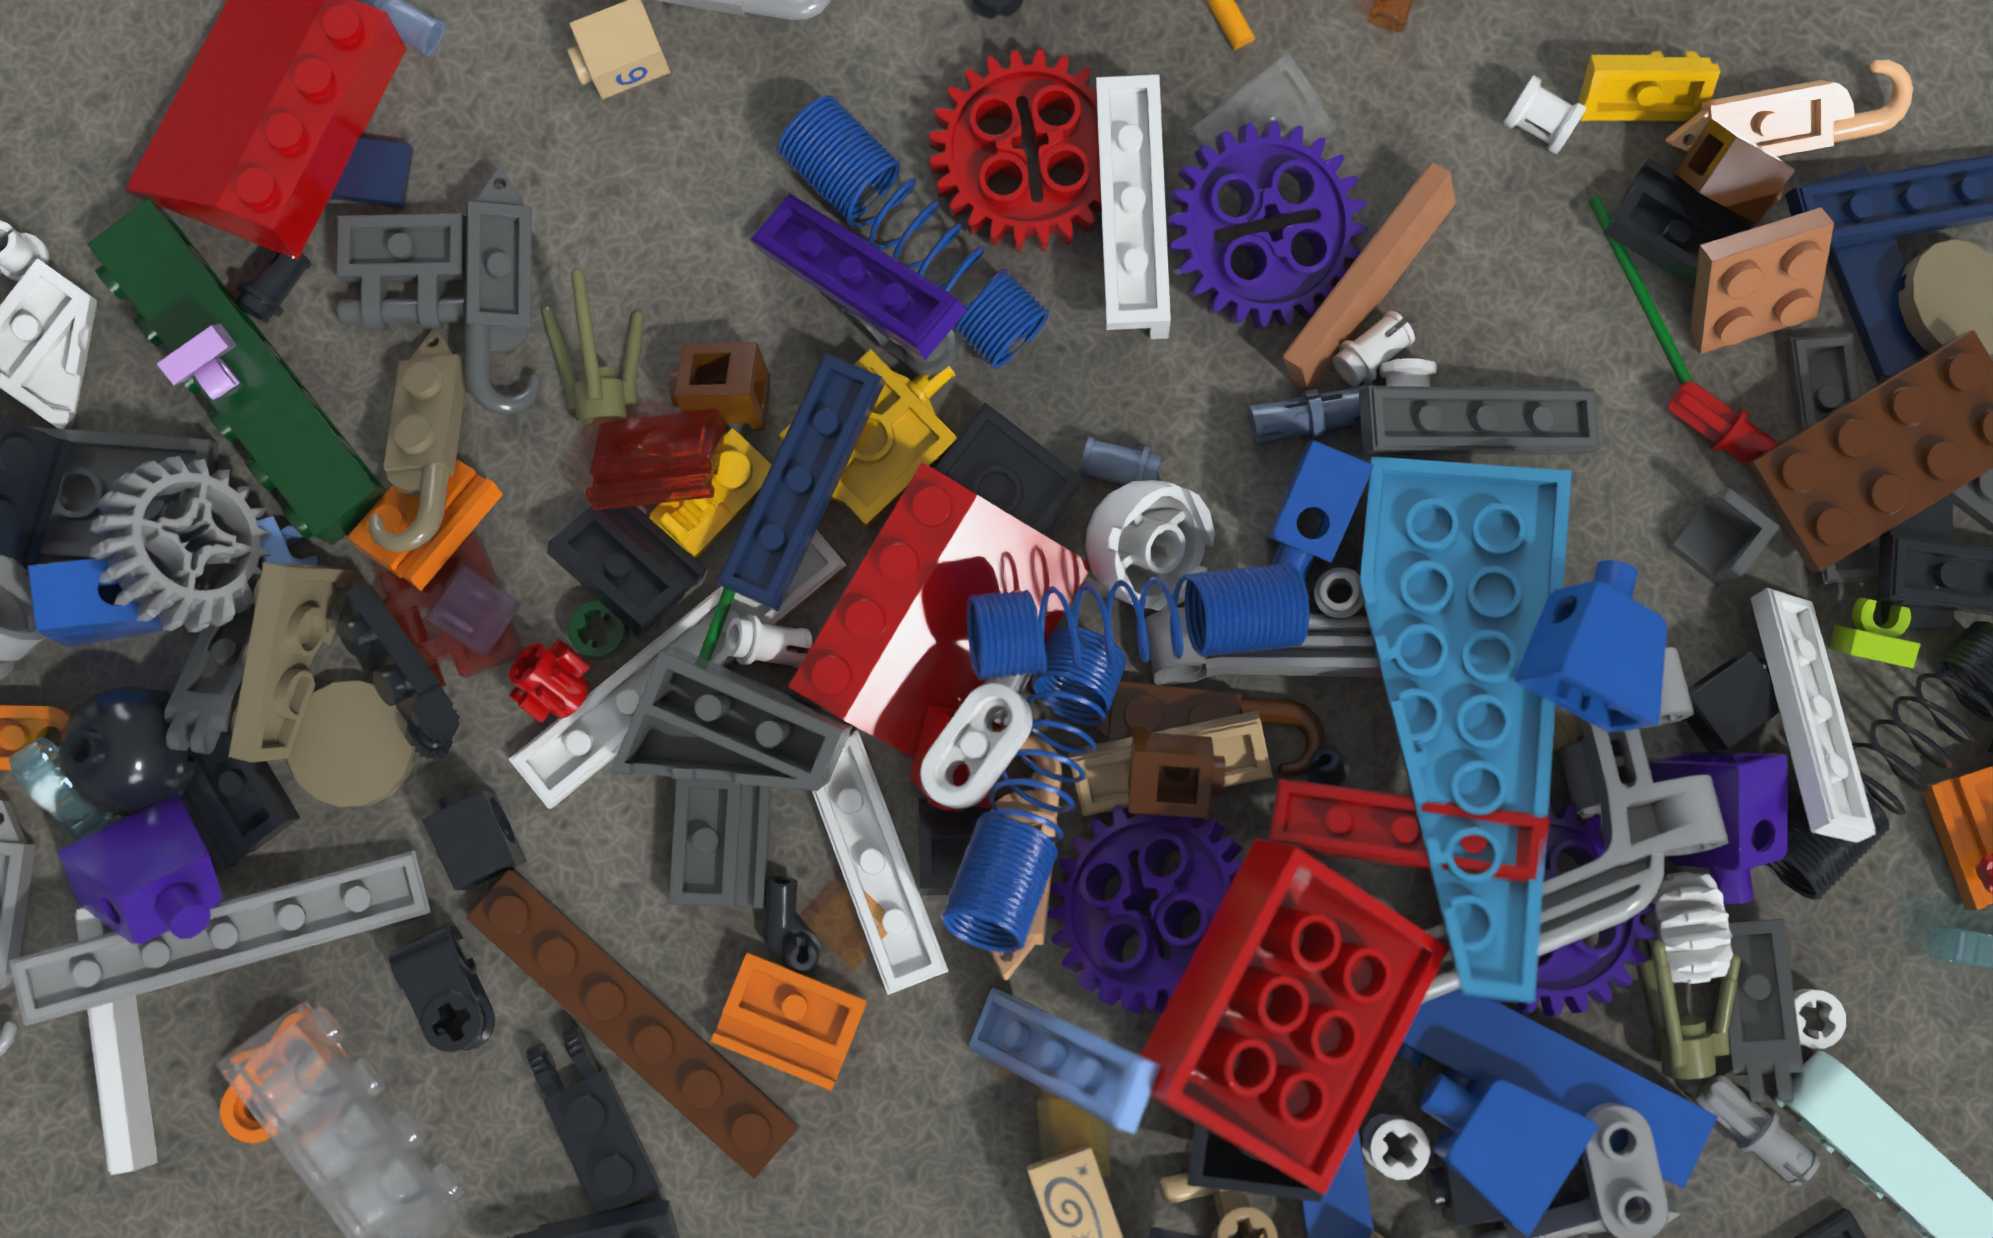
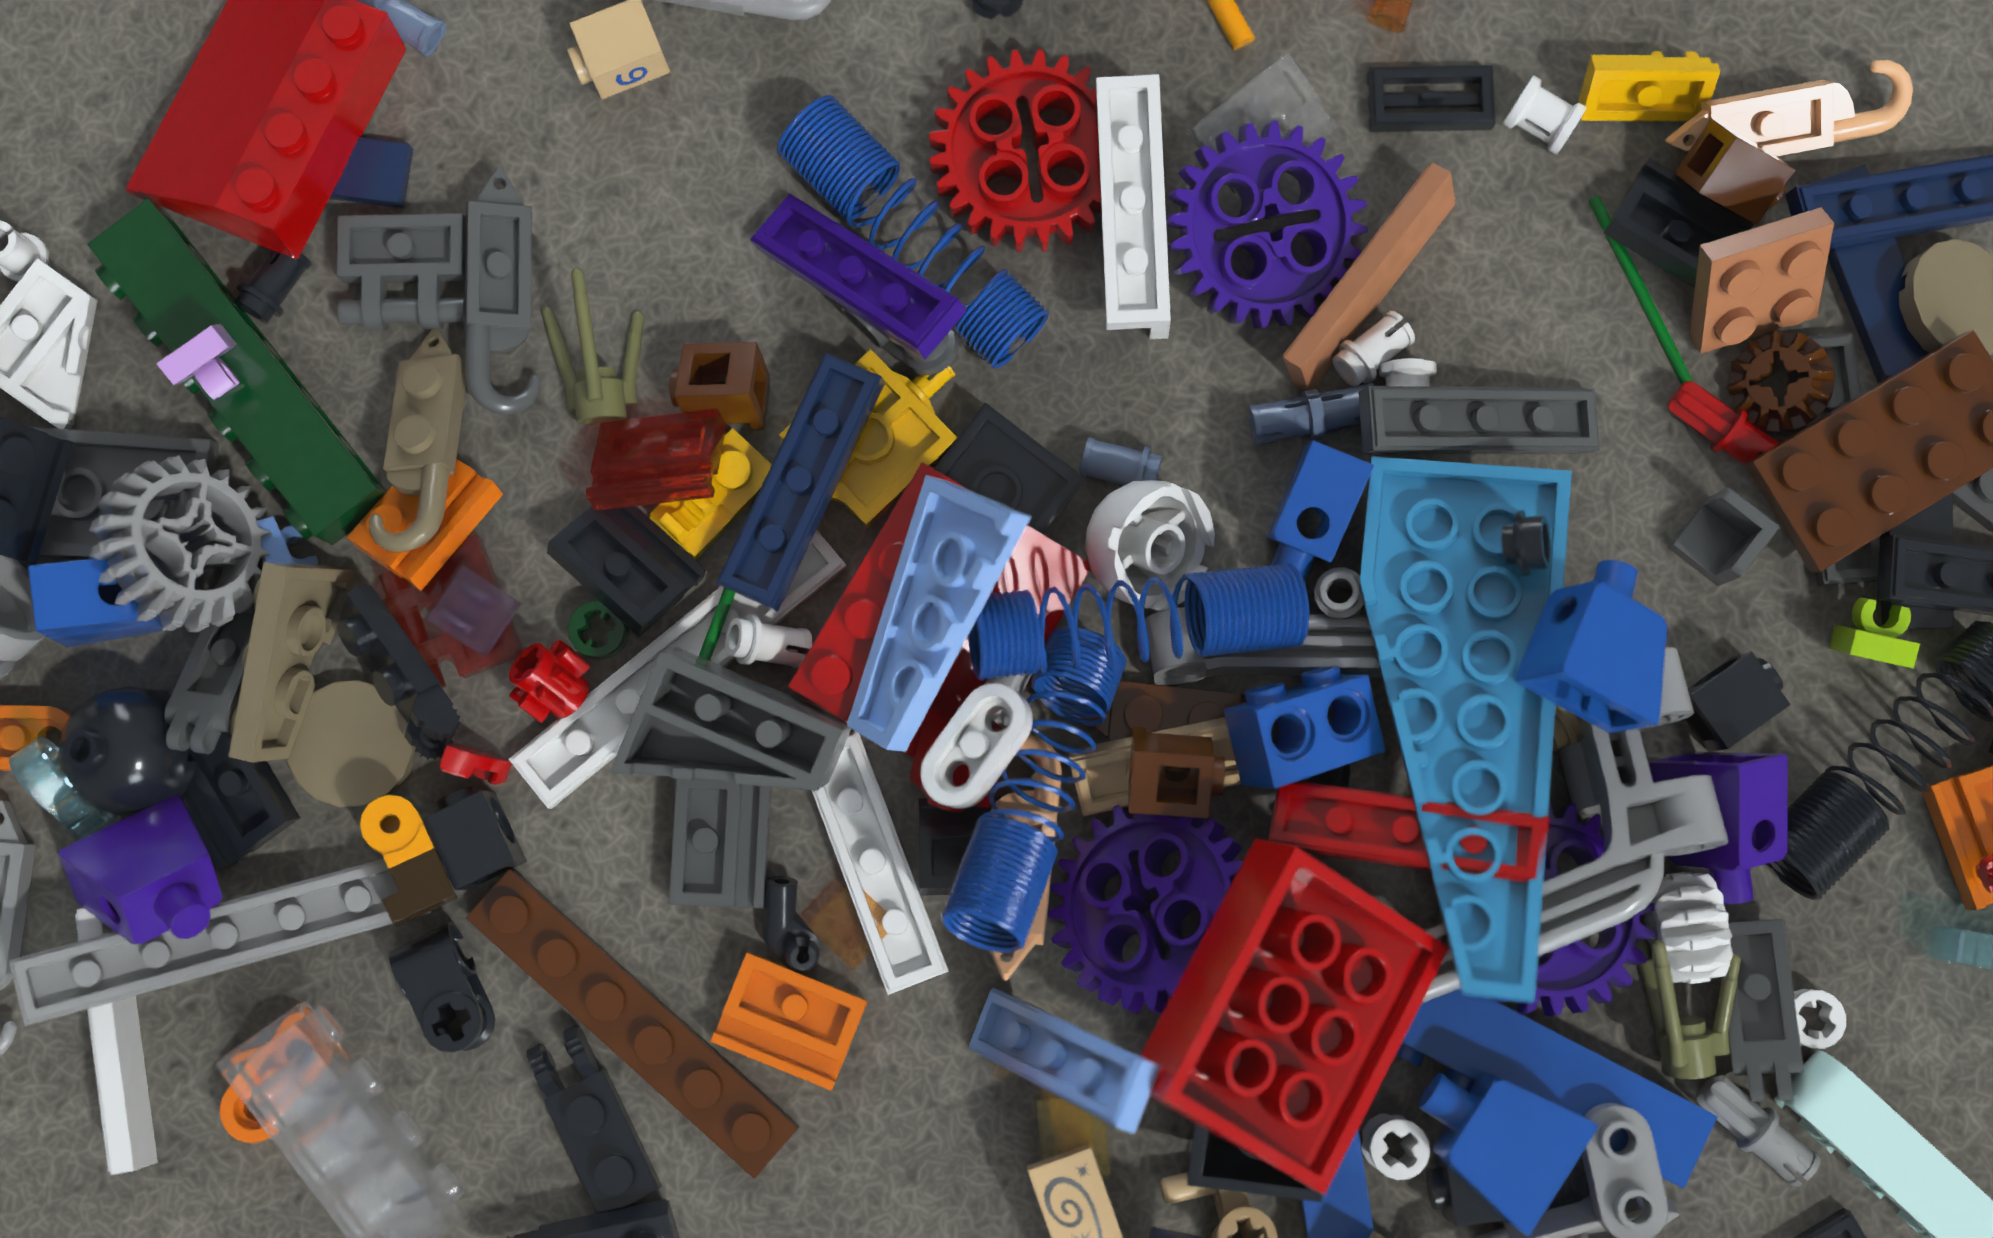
(399, 834): none -> leg
(468, 761): none -> red tile
(937, 592): none -> light blue wing
(1305, 738): none -> blue brick
(1442, 121): none -> black tile
(1527, 543): none -> black plate
(1804, 398): none -> reddish brown gear
(1812, 717): white tile -> none

